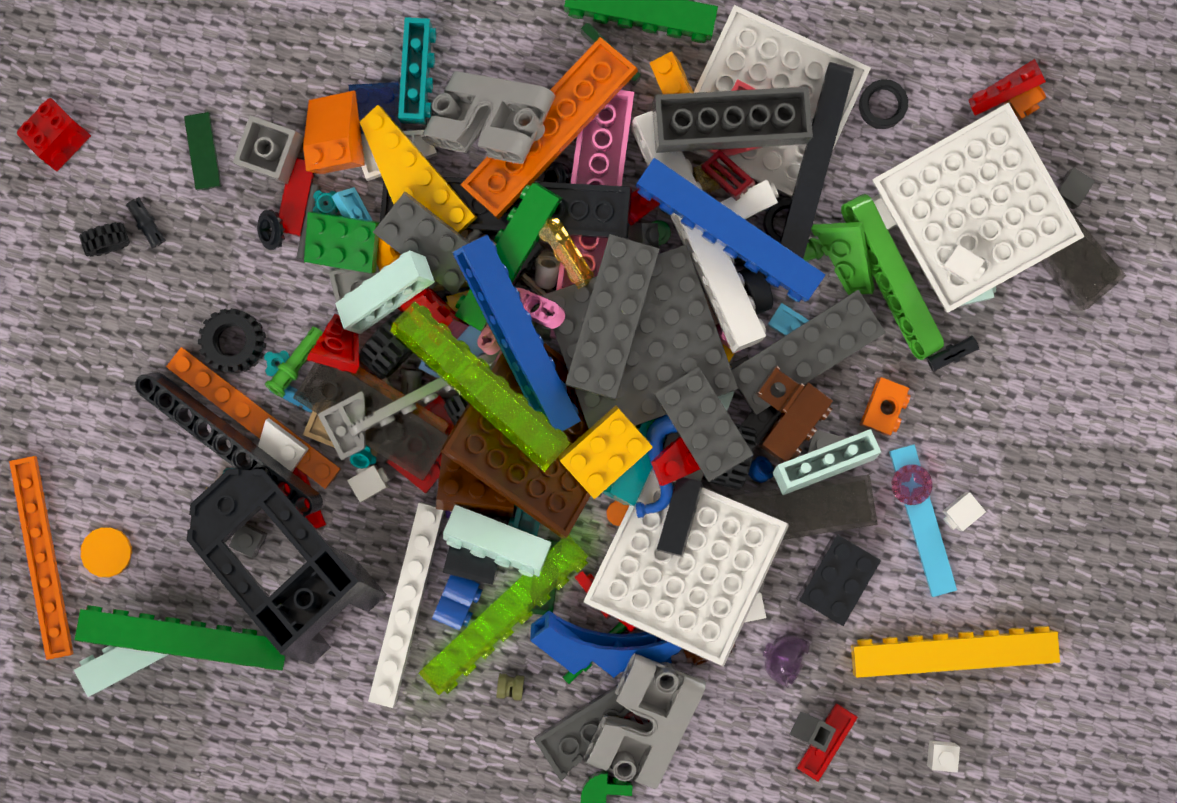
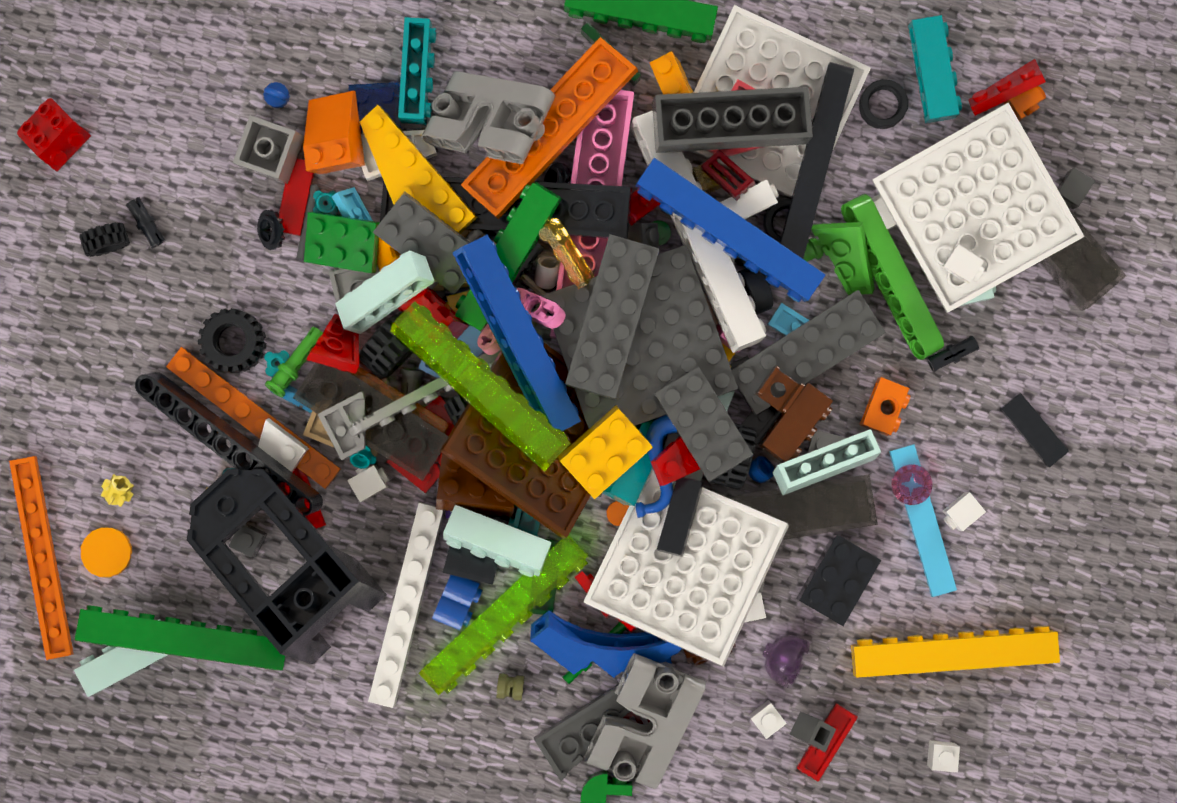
(117, 490): none -> light yellow gear
(202, 151): dark green tile -> none
(276, 95): none -> blue tile
(767, 719): none -> white brick
(934, 69): none -> teal brick
(1034, 430): none -> black tile

